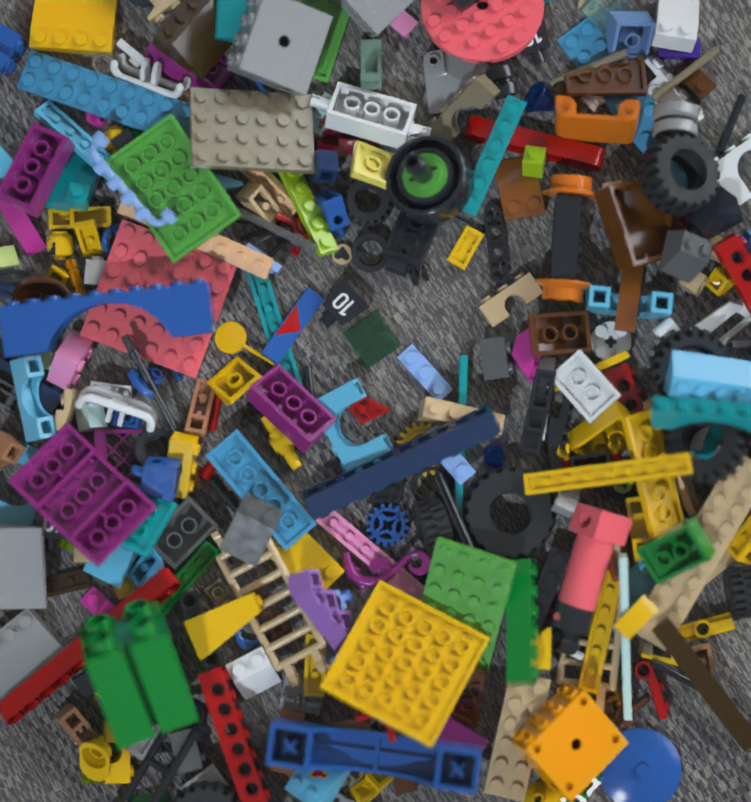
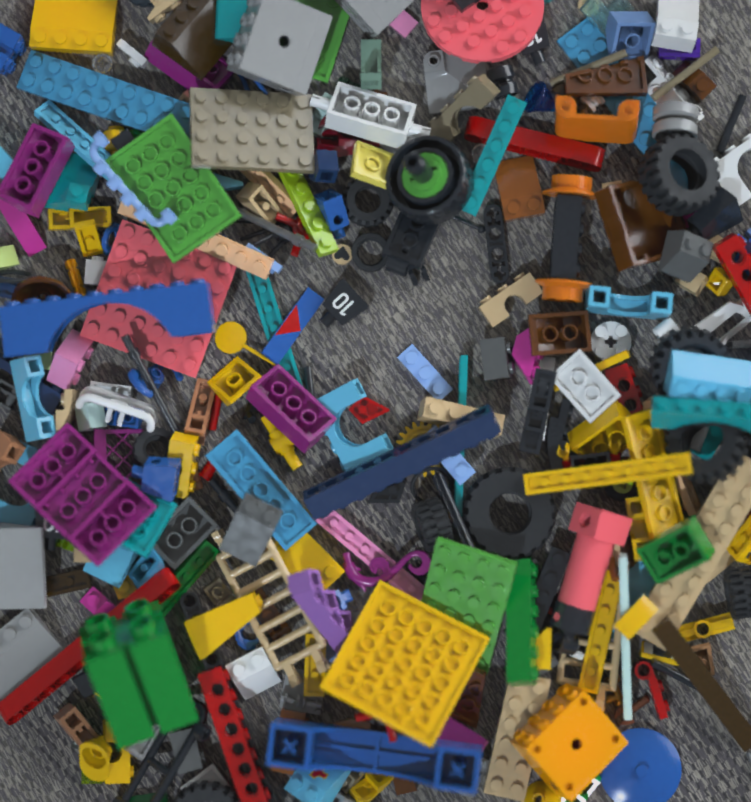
(59, 245): yellow head -> none
(60, 272): yellow slope -> none
(94, 120): dark pink arm -> none
(147, 79): white piece -> none
(372, 339): clear green slope -> none
(394, 534): blue gear -> none
(465, 247): yellow plate -> none
(496, 460): clear blue wheel -> none
(534, 161): lime brick -> none
(566, 502): light grey brick -> none
(629, 299): dark orange slope -> none

